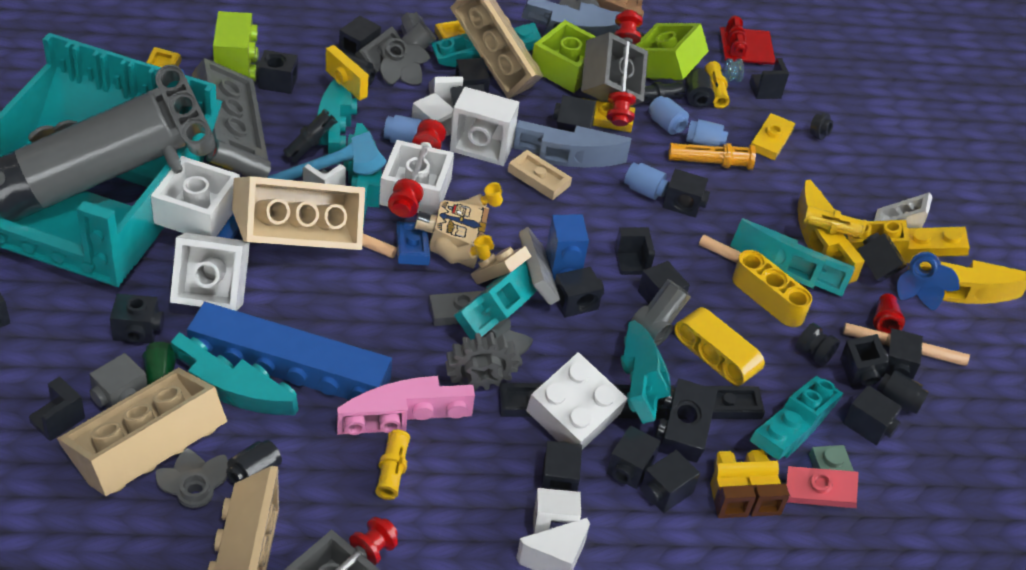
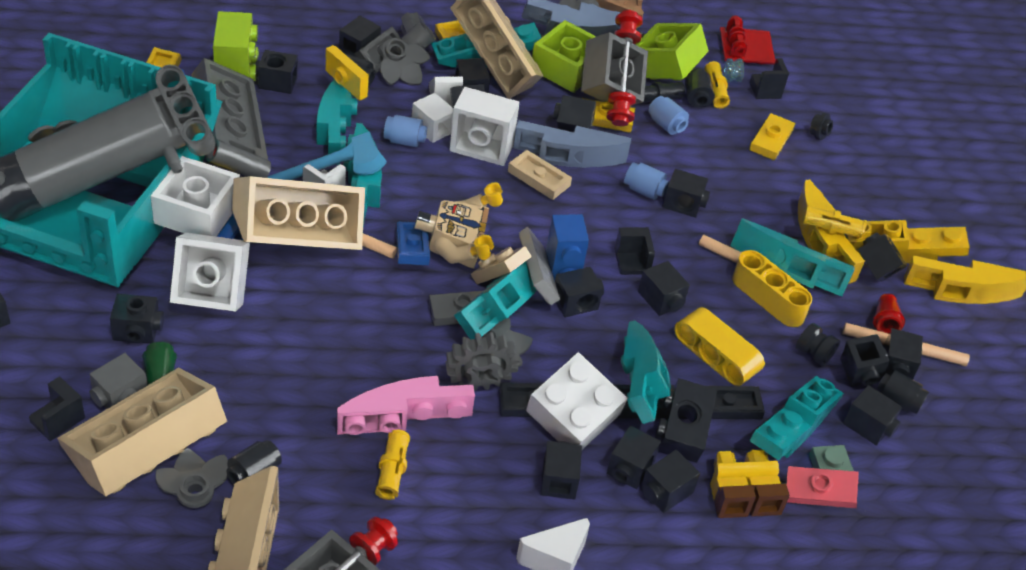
(240, 386): teal slope -> none
(290, 352): blue brick -> none
(310, 135): black pin -> none
(417, 172): white brick -> none
(555, 507): white panel -> none
(662, 311): dark grey piece -> none
(706, 133): medium blue brick -> none
(725, 155): light orange pin -> none
(912, 210): white slope -> none
(928, 284): blue plate -> none

